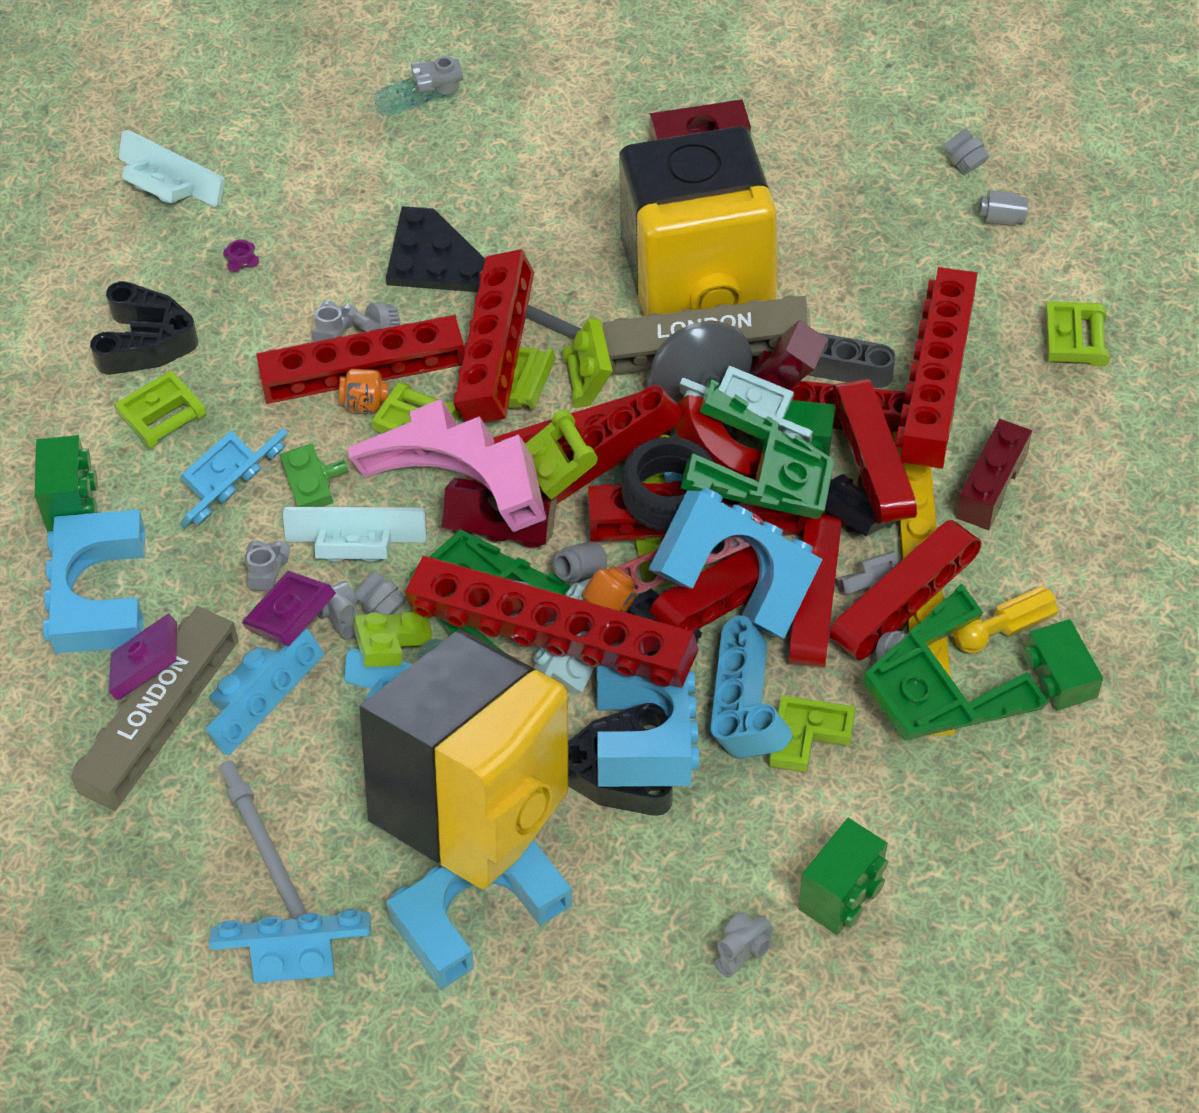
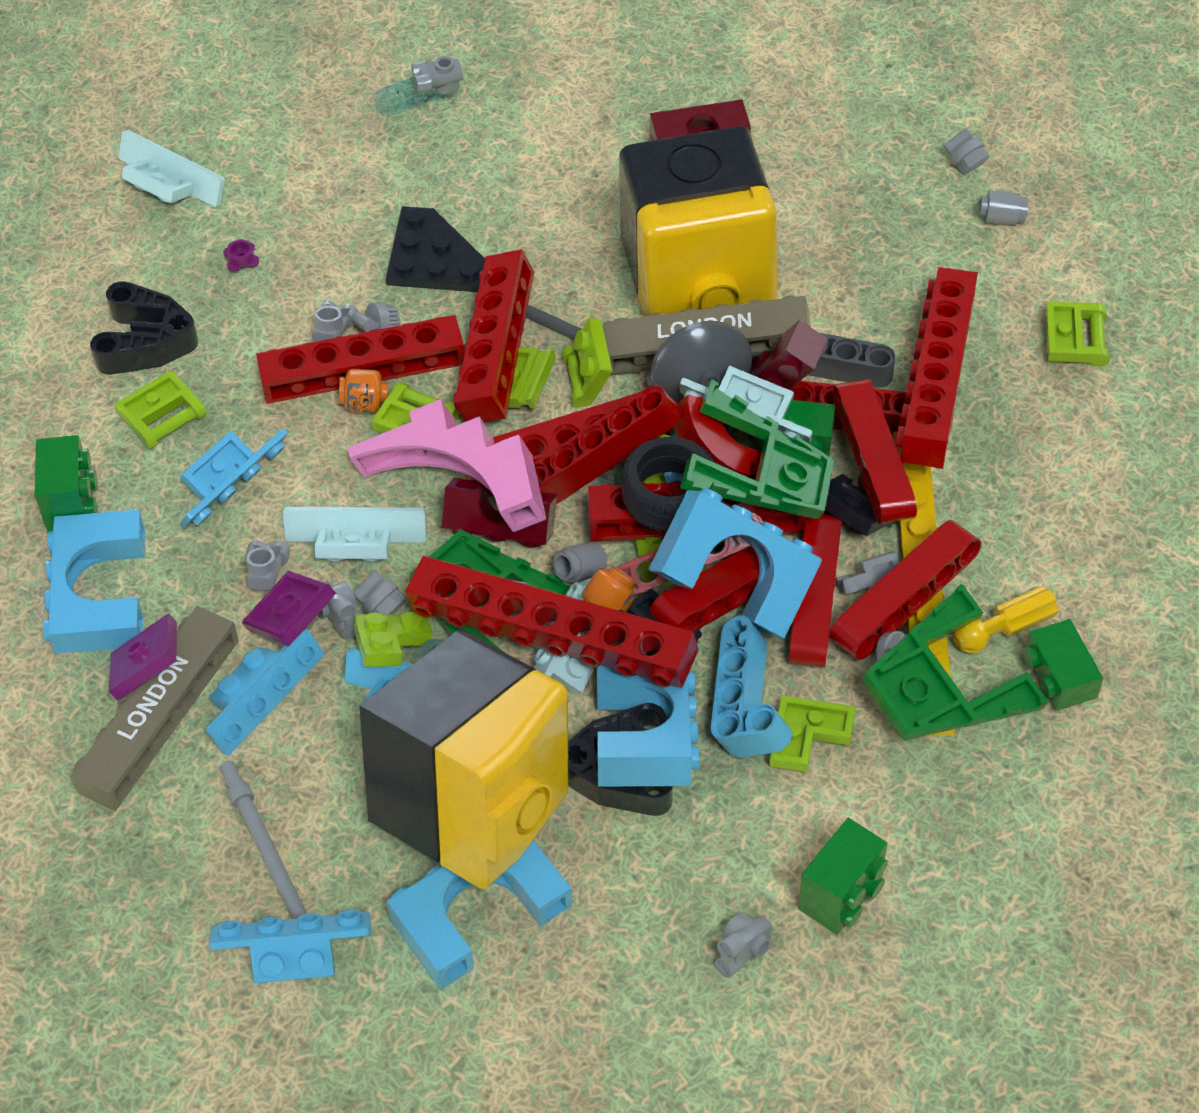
(310, 477): bright green plate -> none
(551, 463): lime plate -> none
(989, 479): dark red arch -> none

